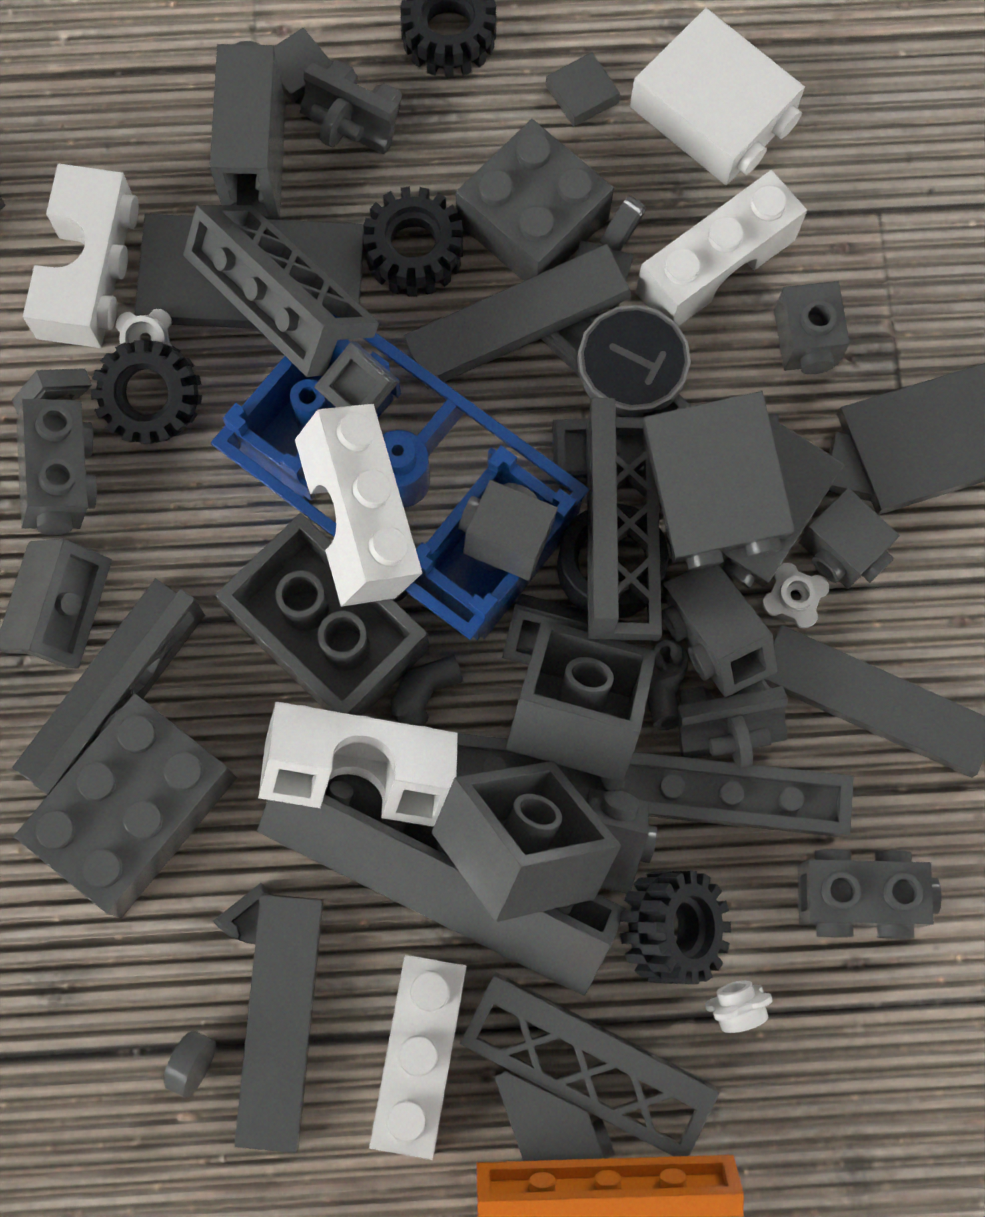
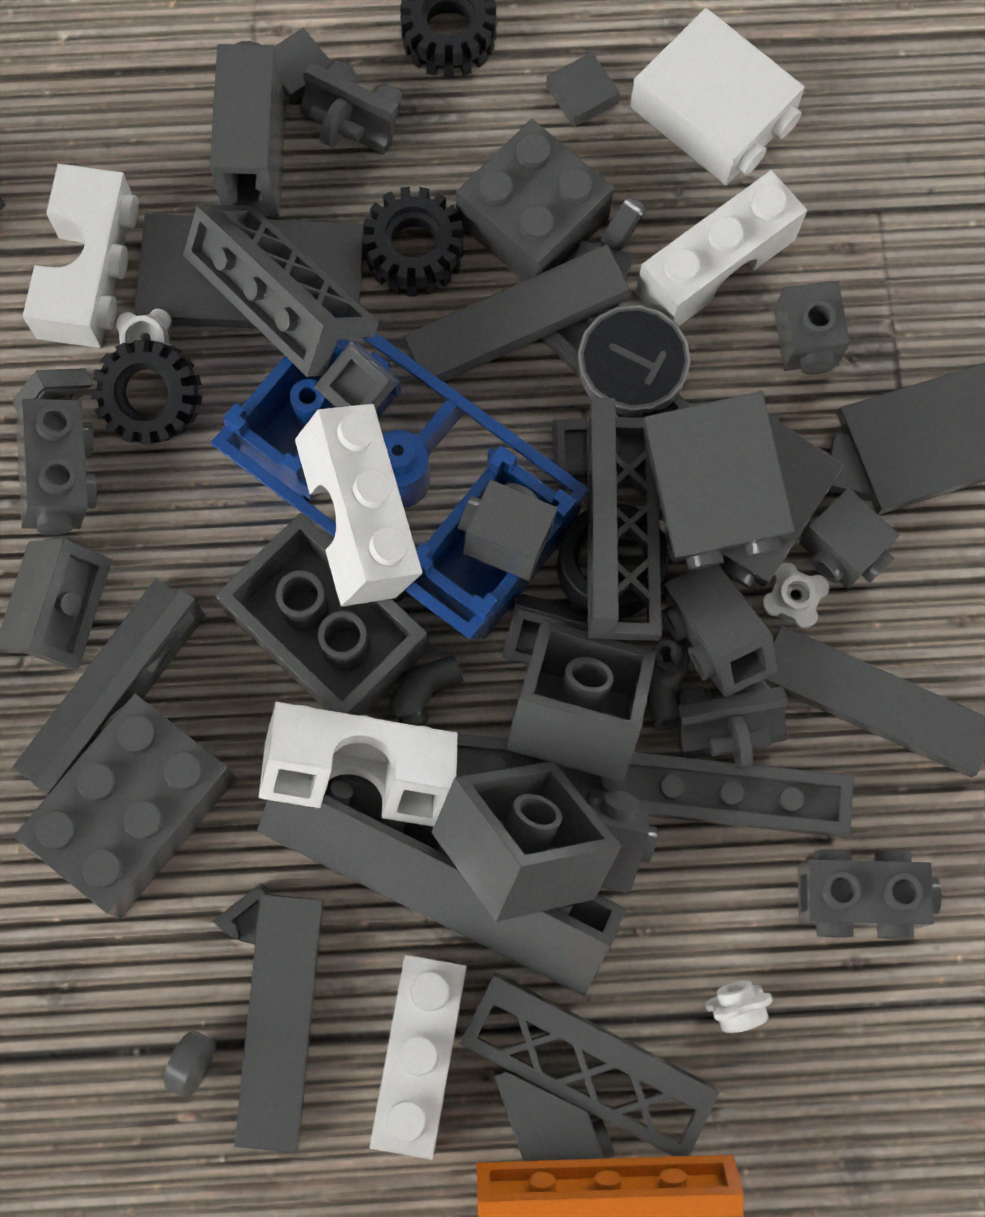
(652, 927): black tyre -> none

